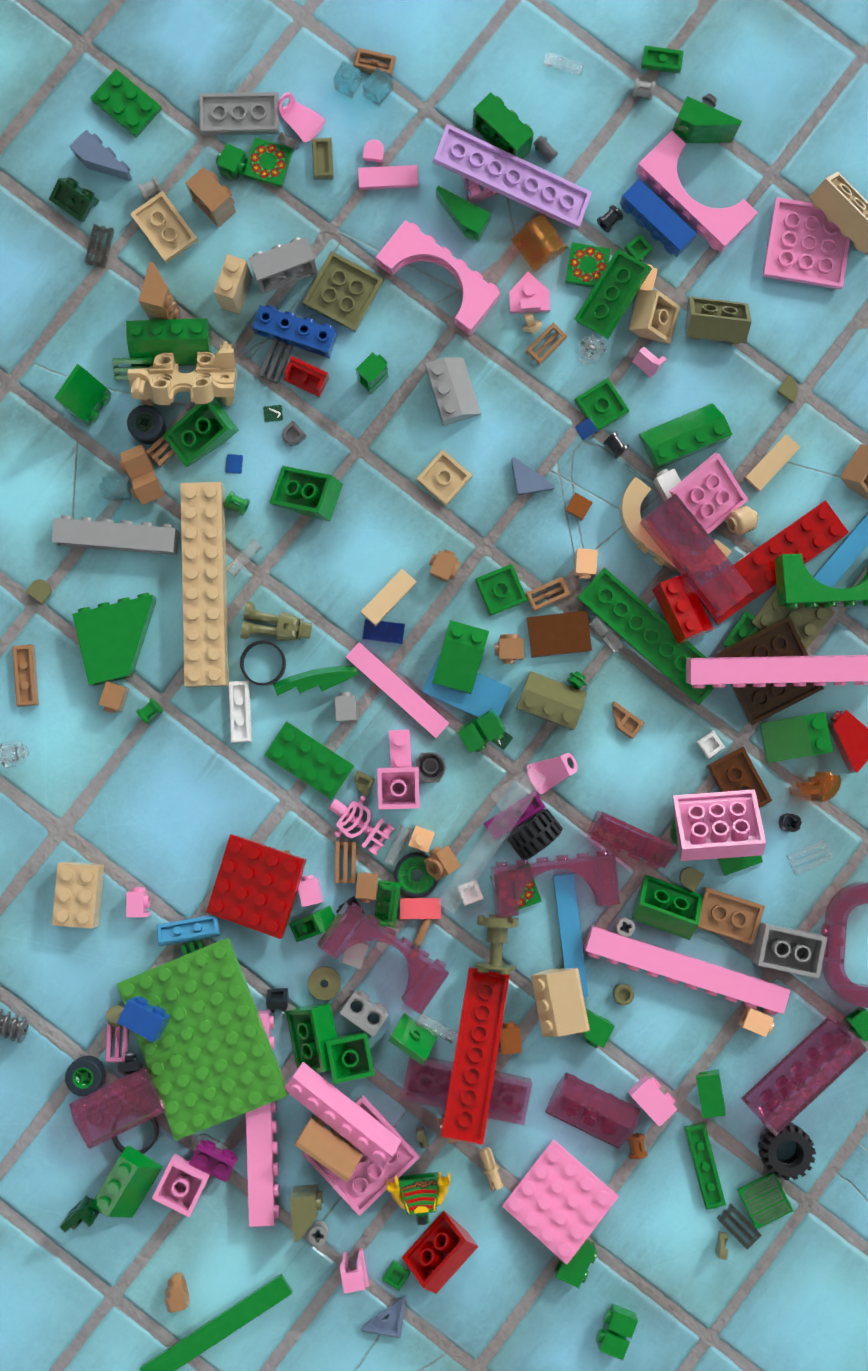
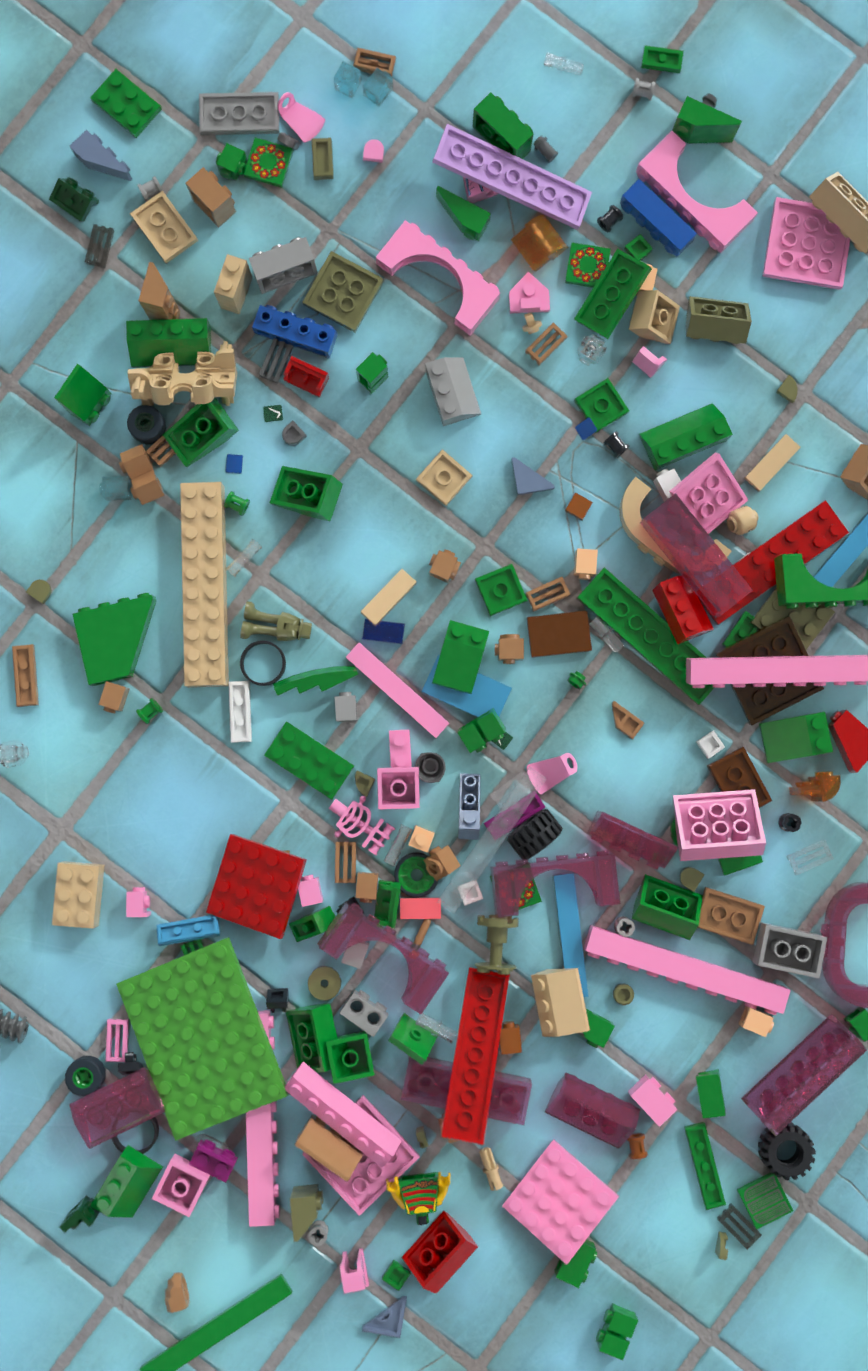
(113, 1015): olive tile -> none
(115, 536): light grey brick -> none
(124, 376): green tile -> none
(144, 1018): blue brick -> none
(388, 177): bright pink tile -> none
(469, 807): none -> sand blue slope
(551, 700): olive slope -> none

